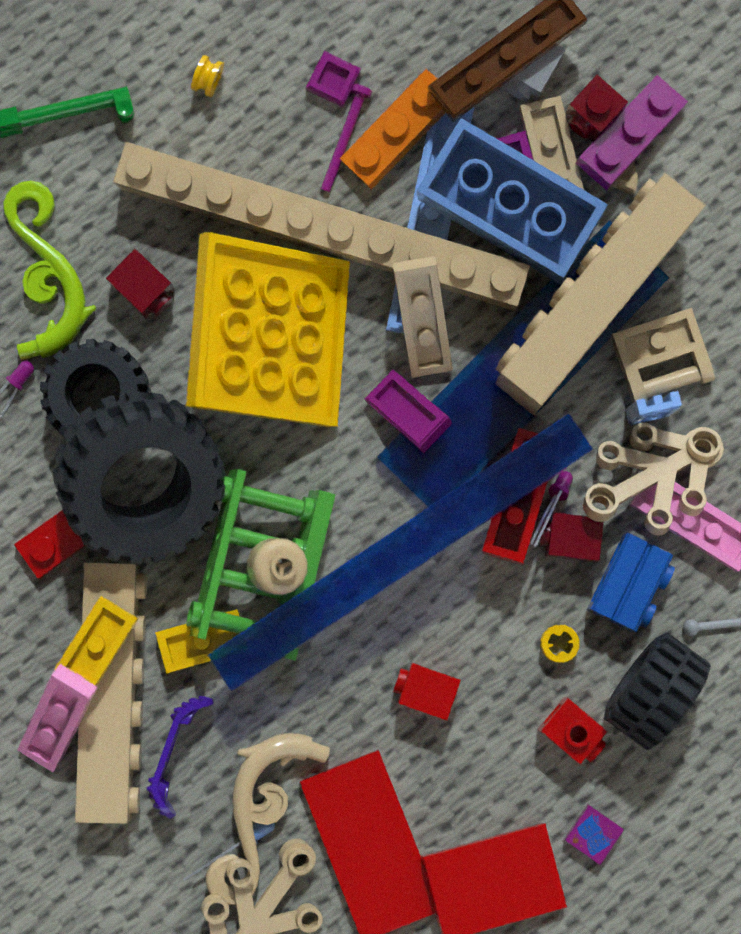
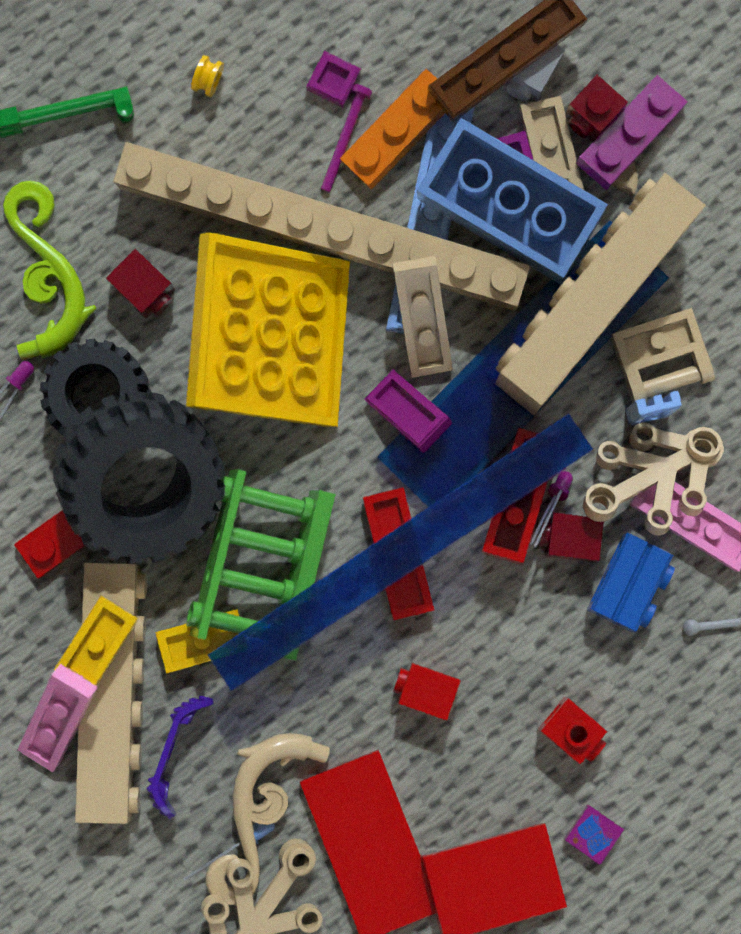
(265, 559): tan head -> none
(385, 514): none -> red plate
(561, 656): yellow bush -> none
(657, 691): black tyre -> none

